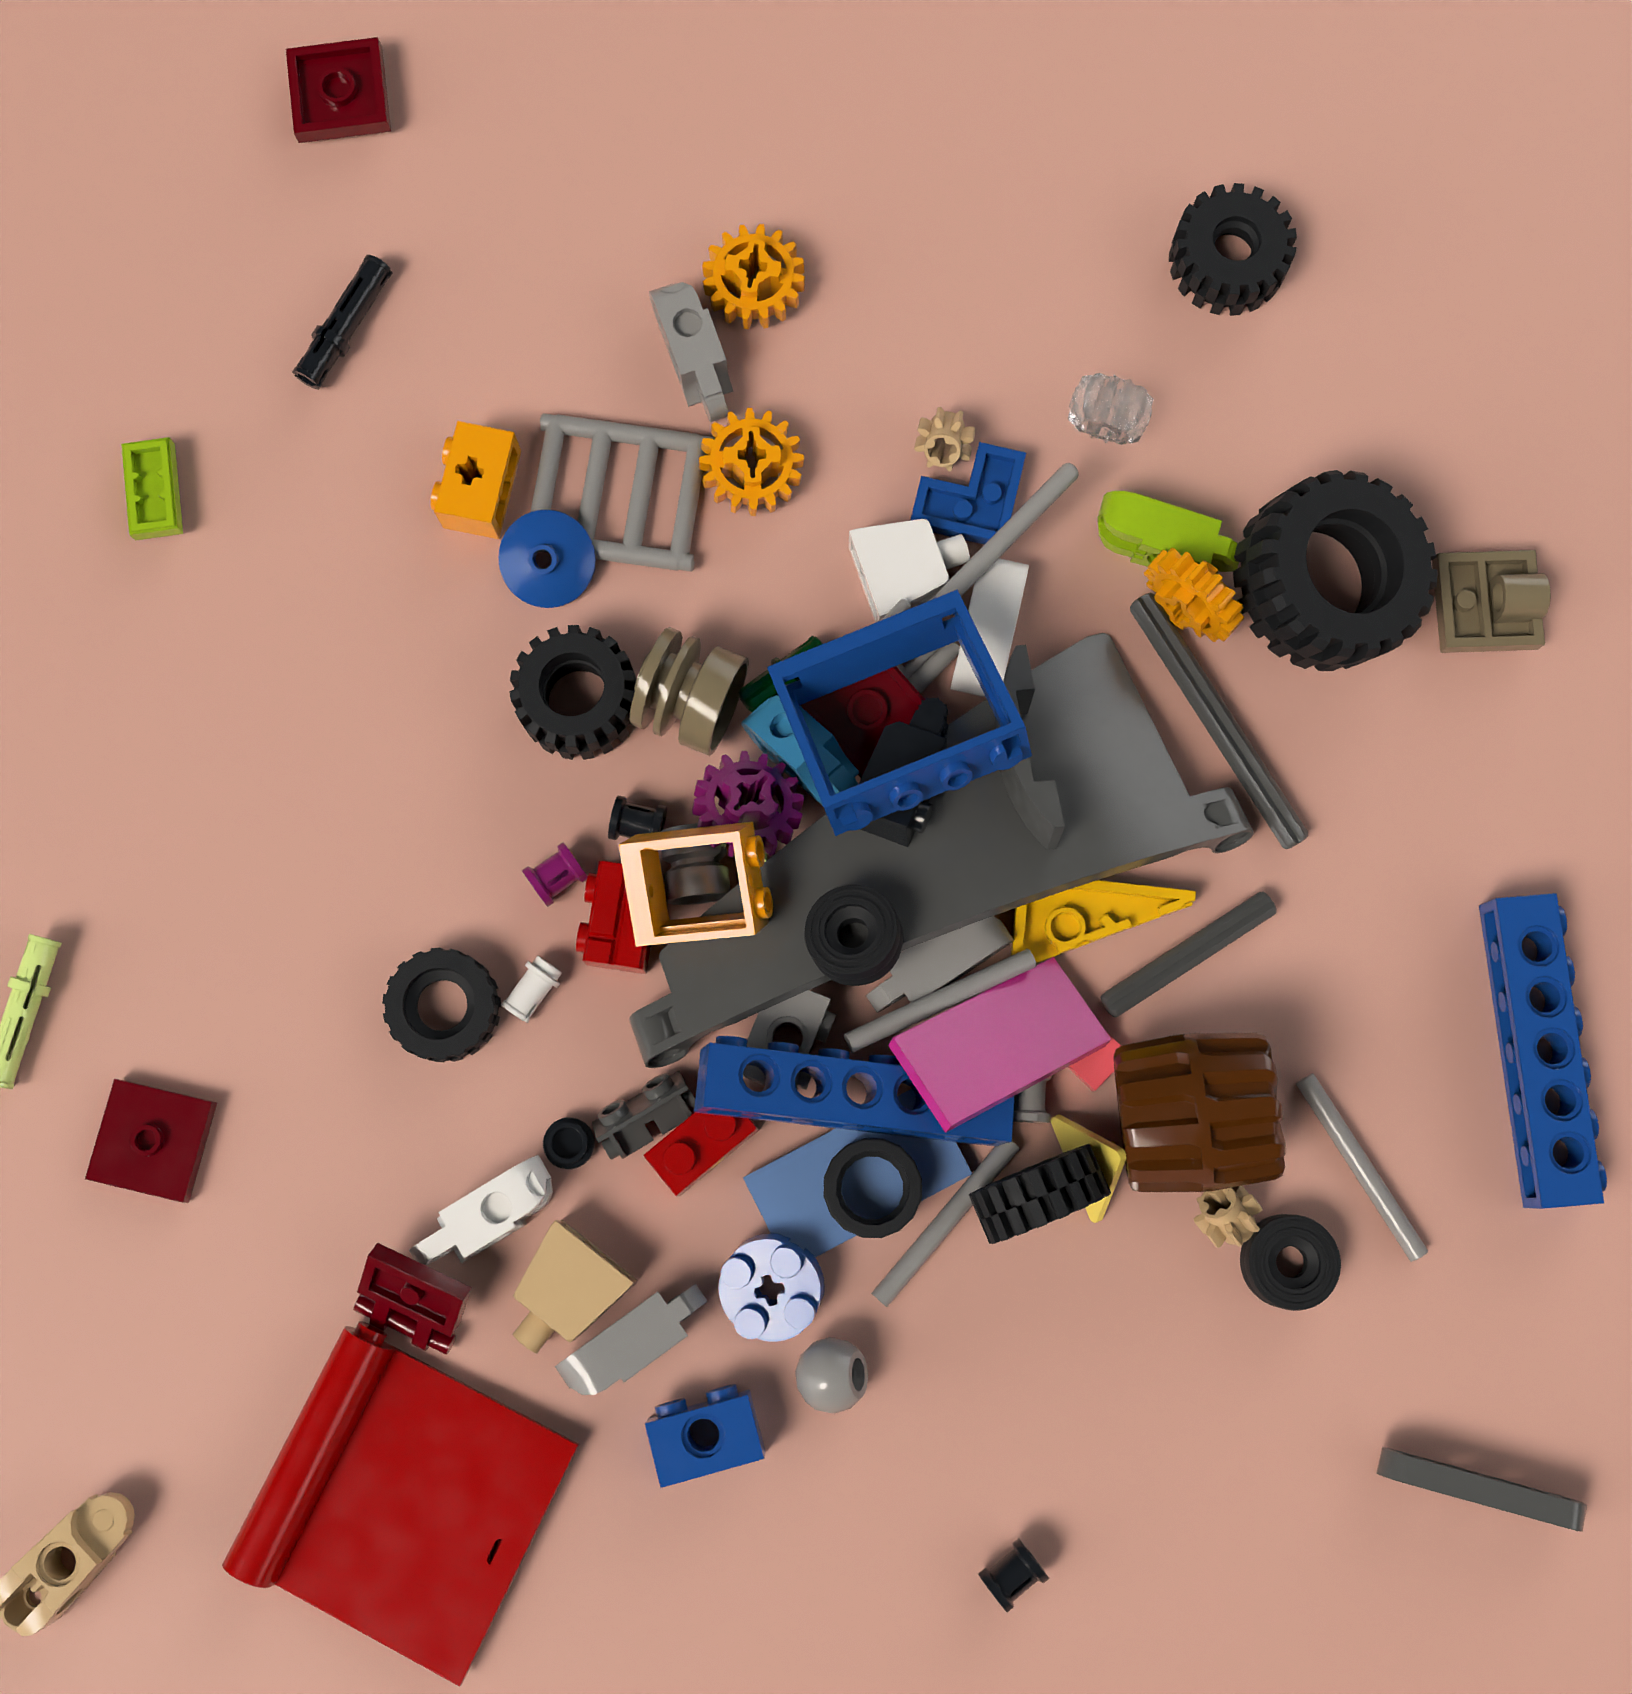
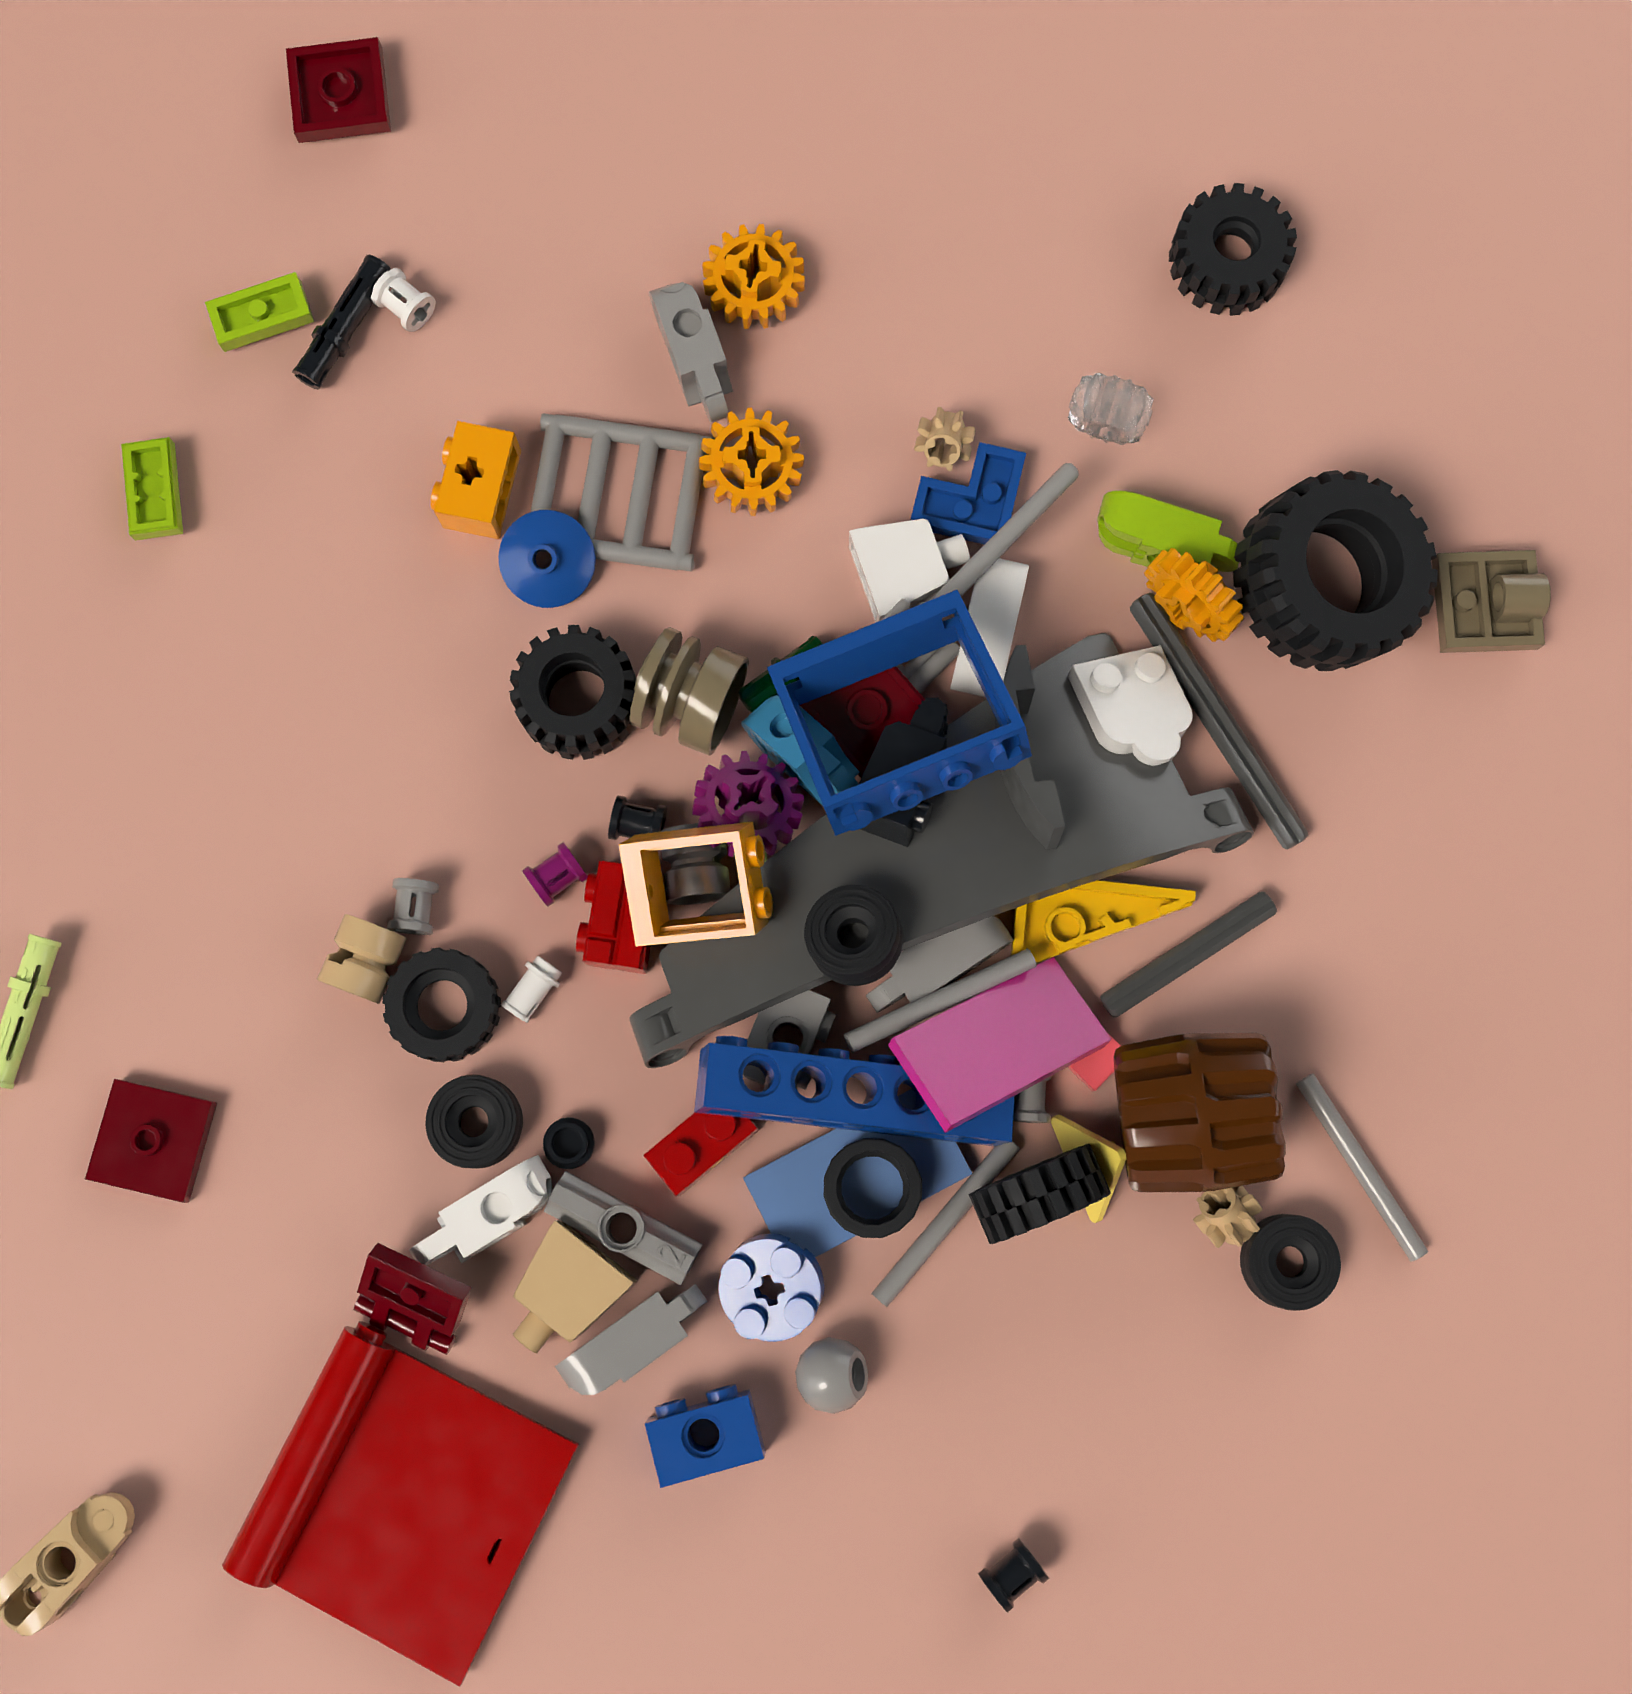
(259, 312): none -> lime plate
(362, 958): none -> tan wheel
(406, 890): none -> light grey bush
(422, 302): none -> white bush
(445, 1115): none -> black tyre
(592, 1212): none -> light grey piece
(626, 1121): dark grey hinge -> none
(1134, 704): none -> white plate
(1482, 1489): dark grey beam -> none
(1525, 1073): blue brick -> none

